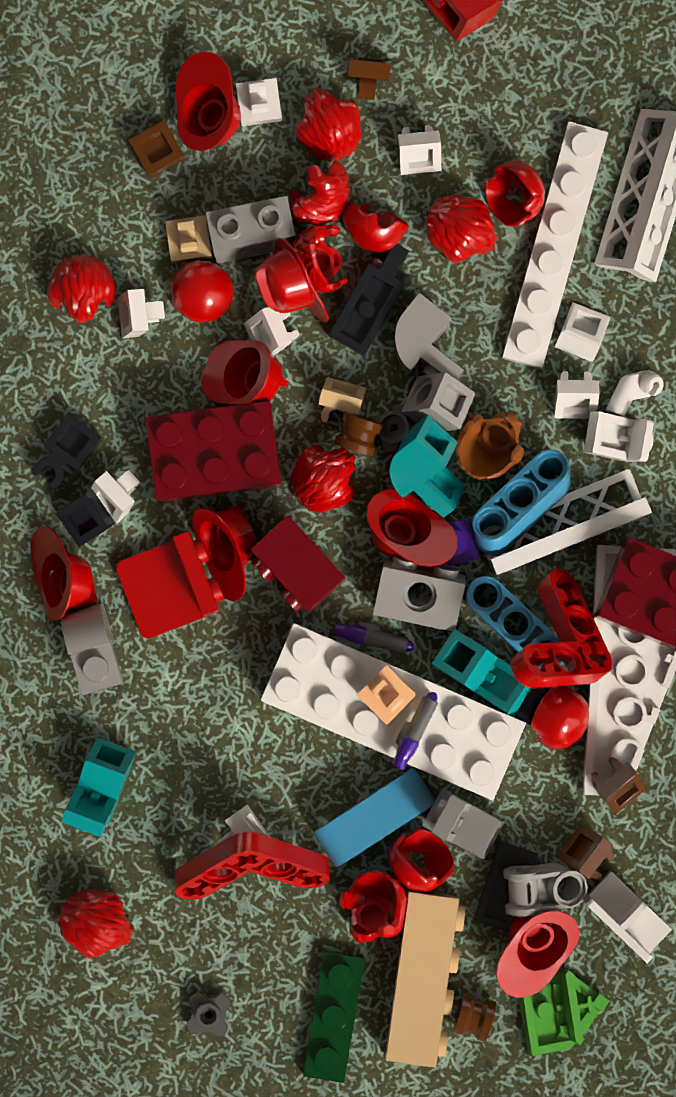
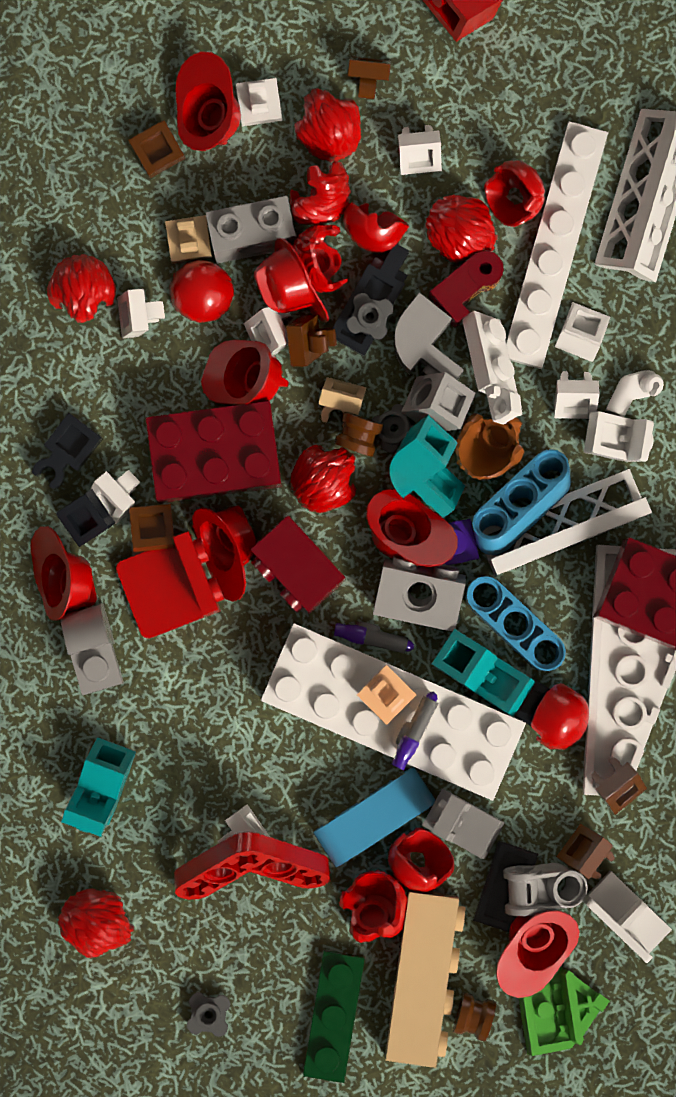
(151, 527): none -> reddish brown plate
(307, 340): none -> reddish brown tile
(374, 327): none -> dark grey plate
(474, 276): none -> dark red leg
(492, 365): none -> white hinge
(582, 652): red beam -> none

